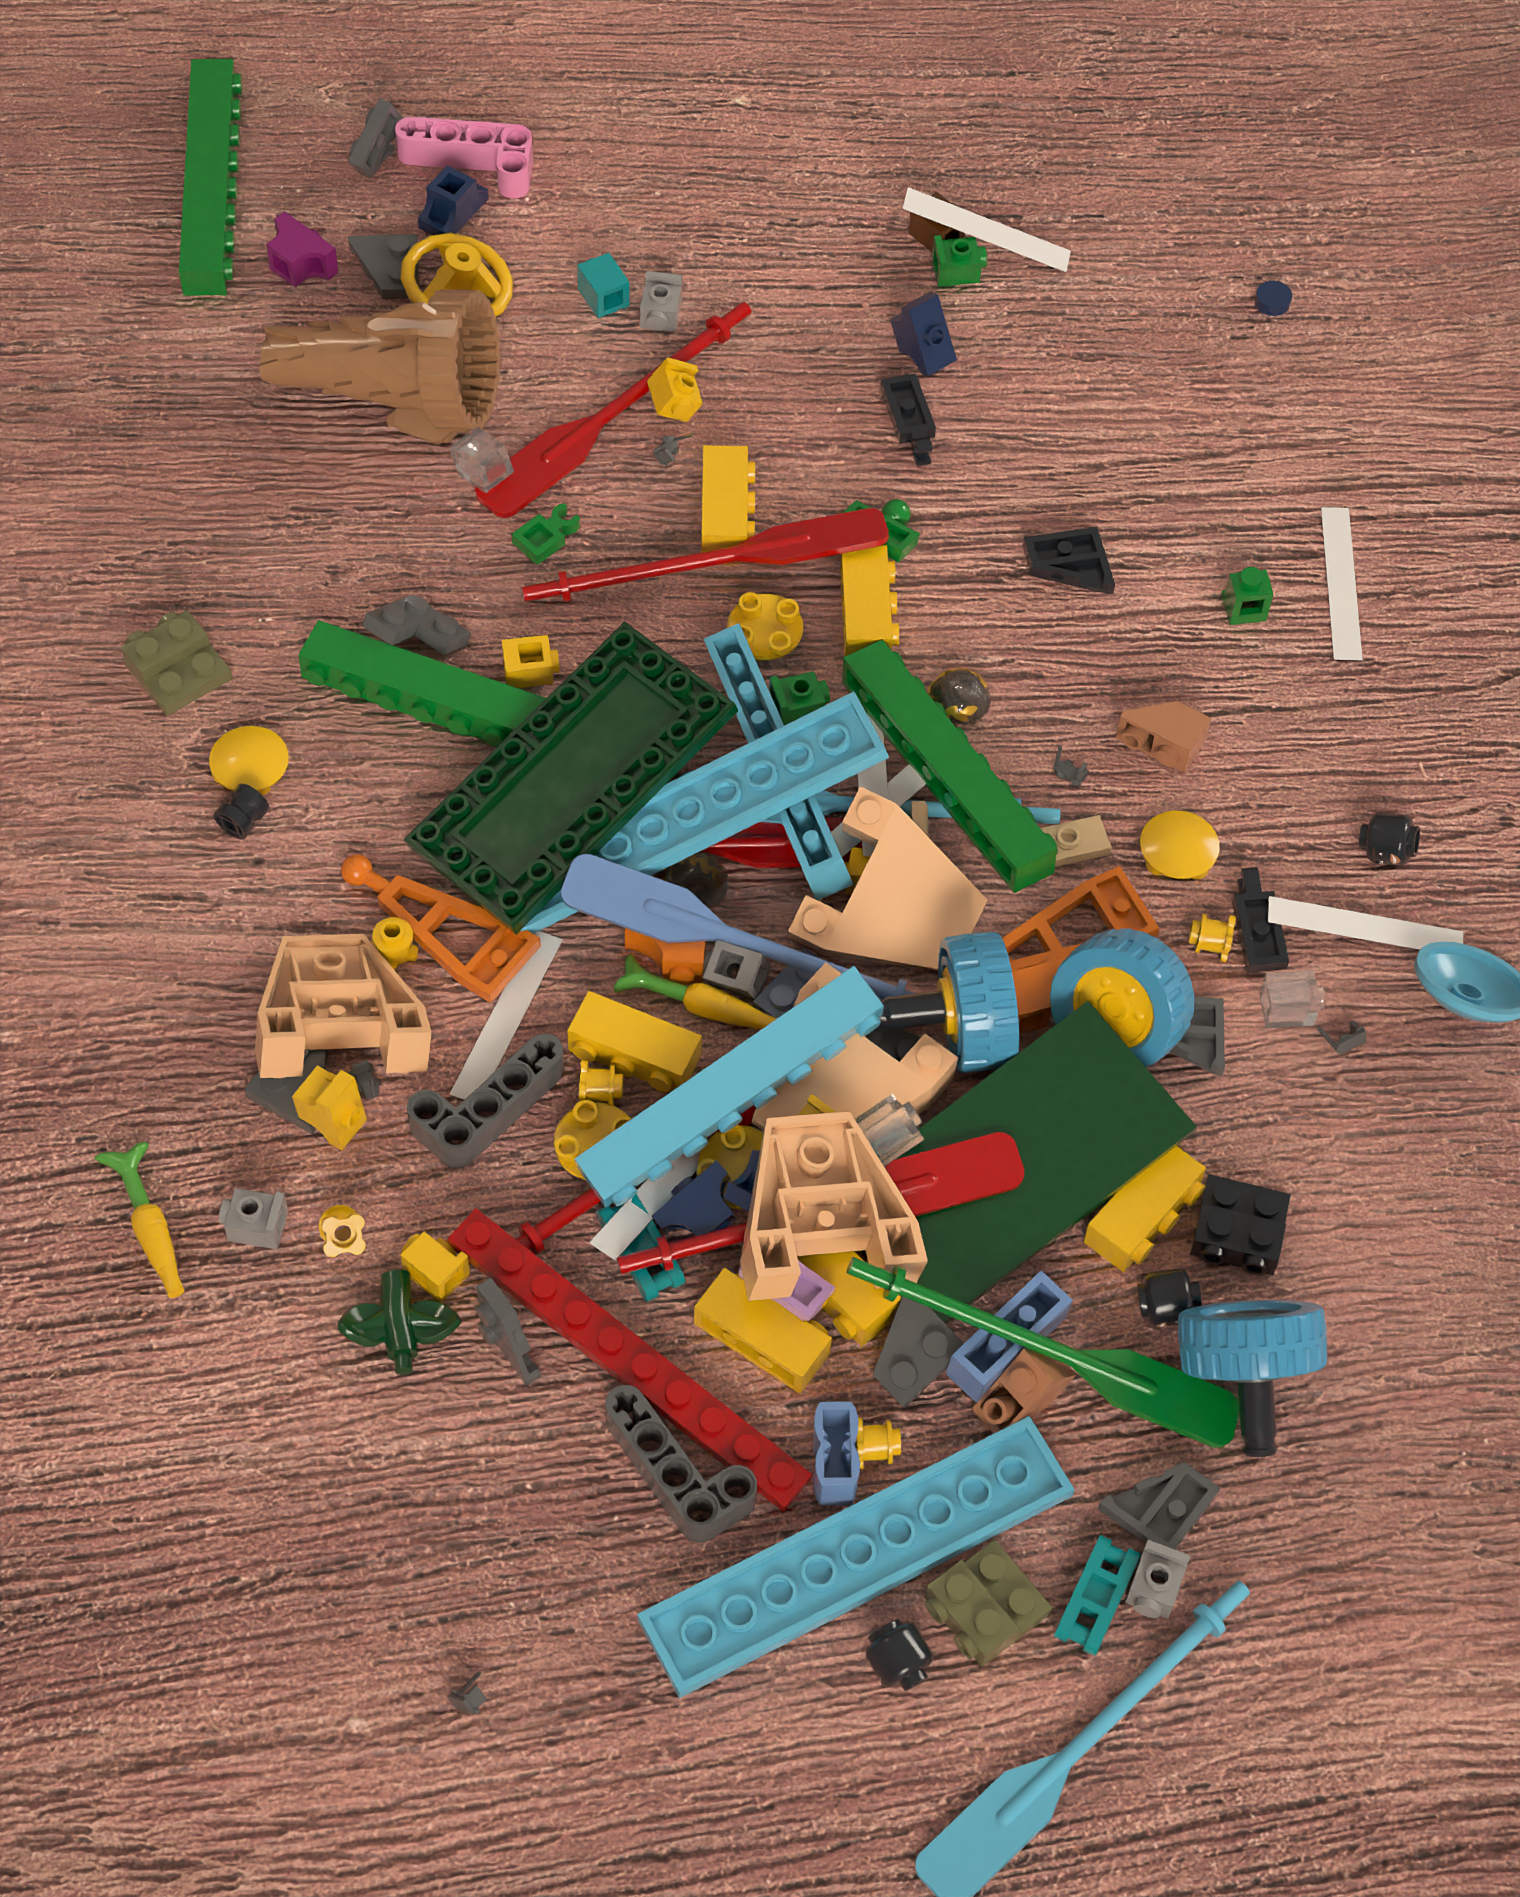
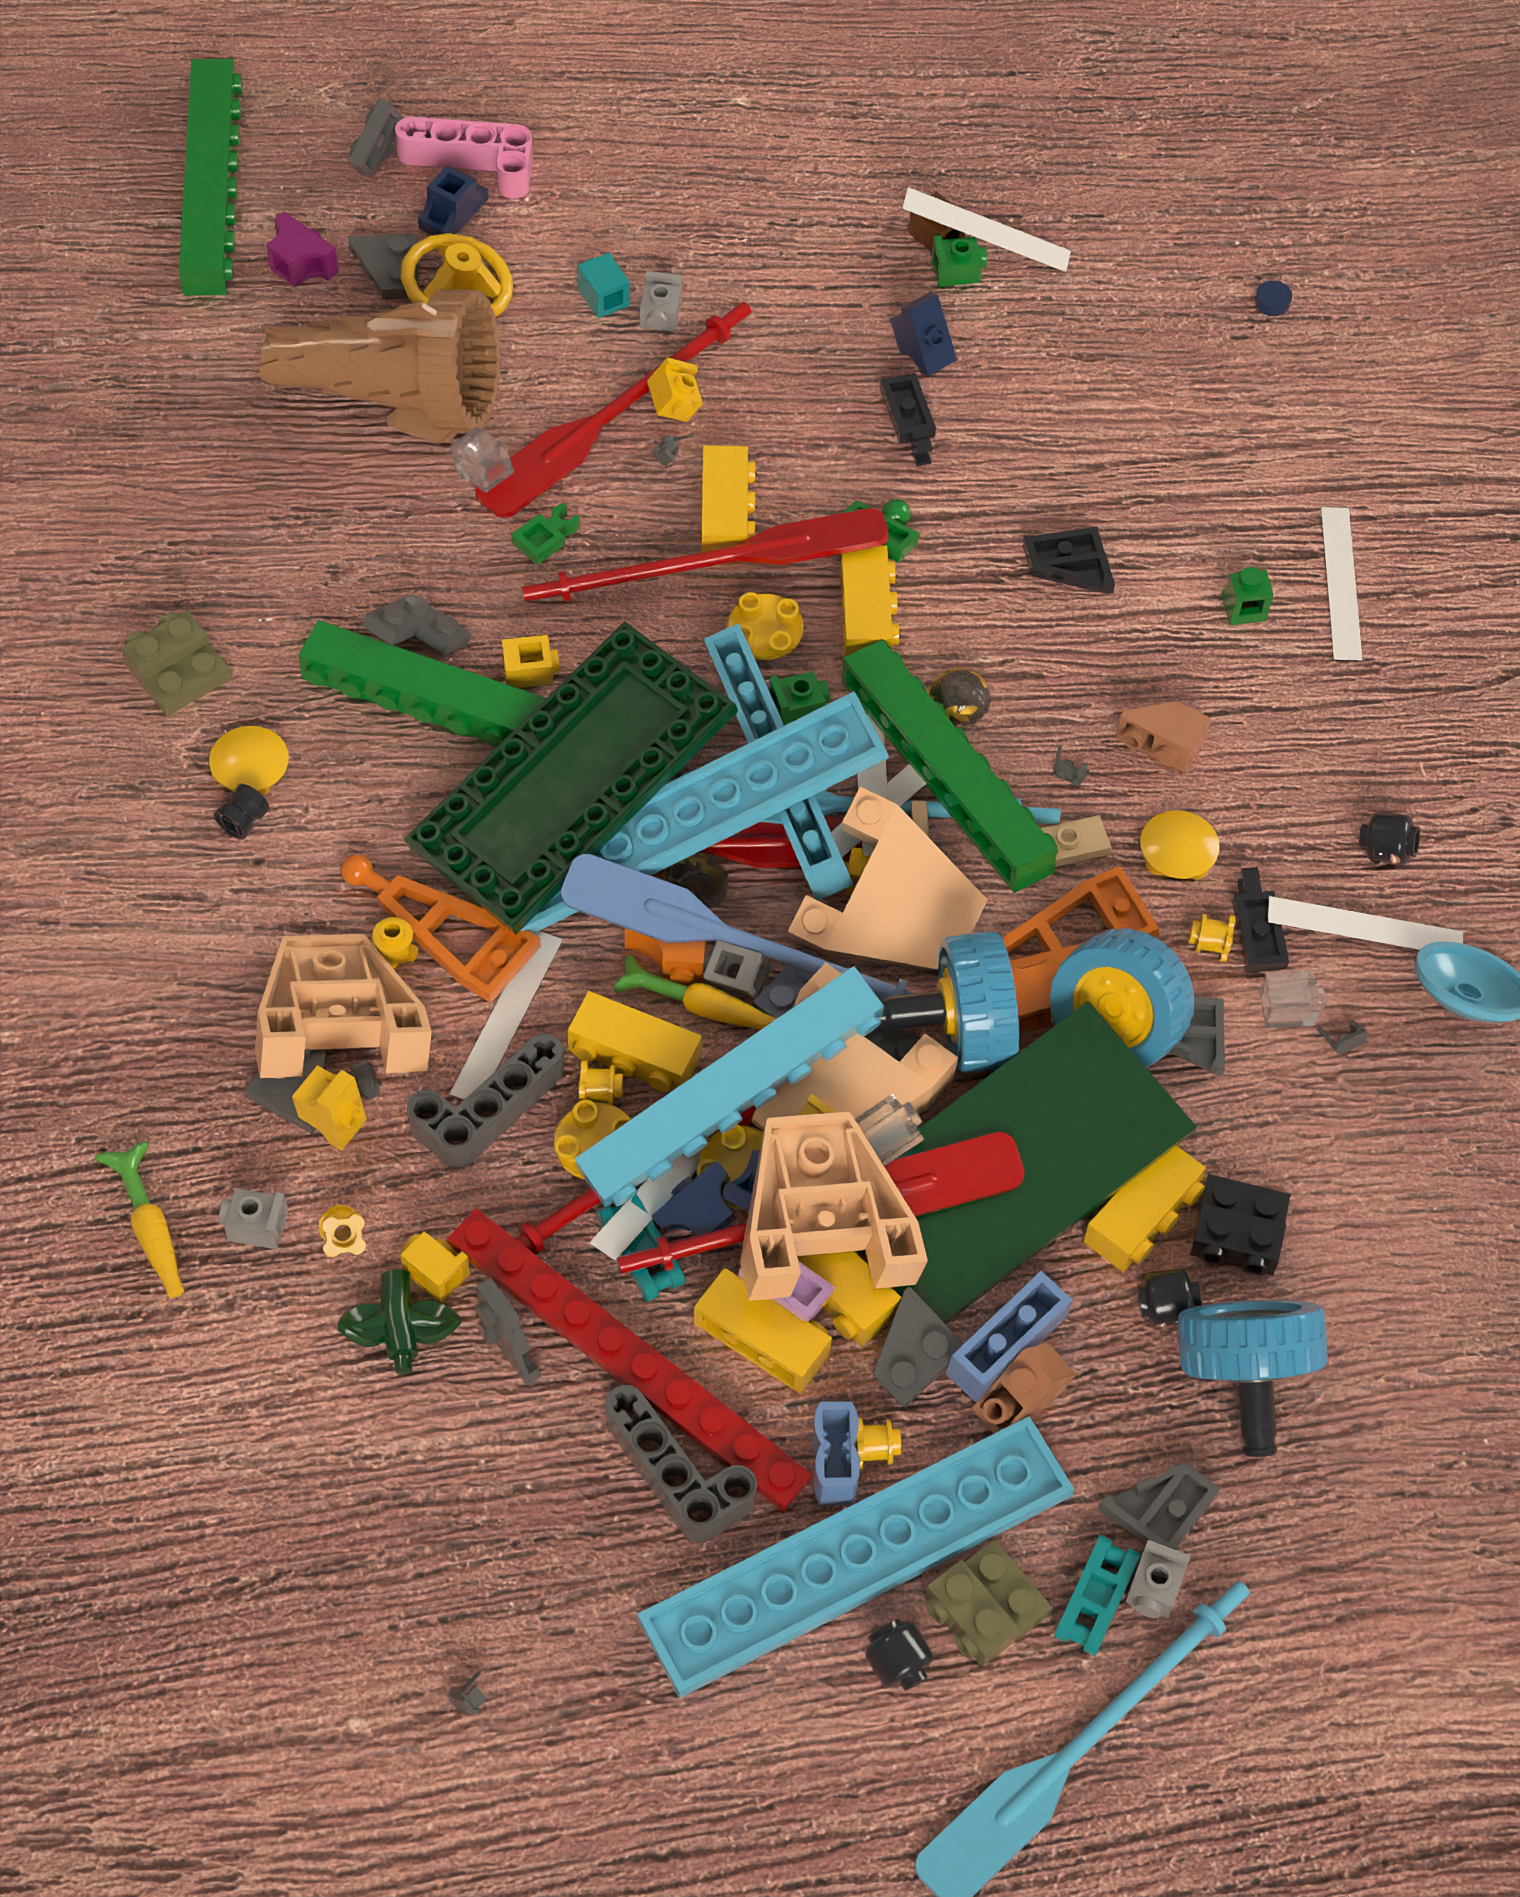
(1120, 1376): green piece -> none

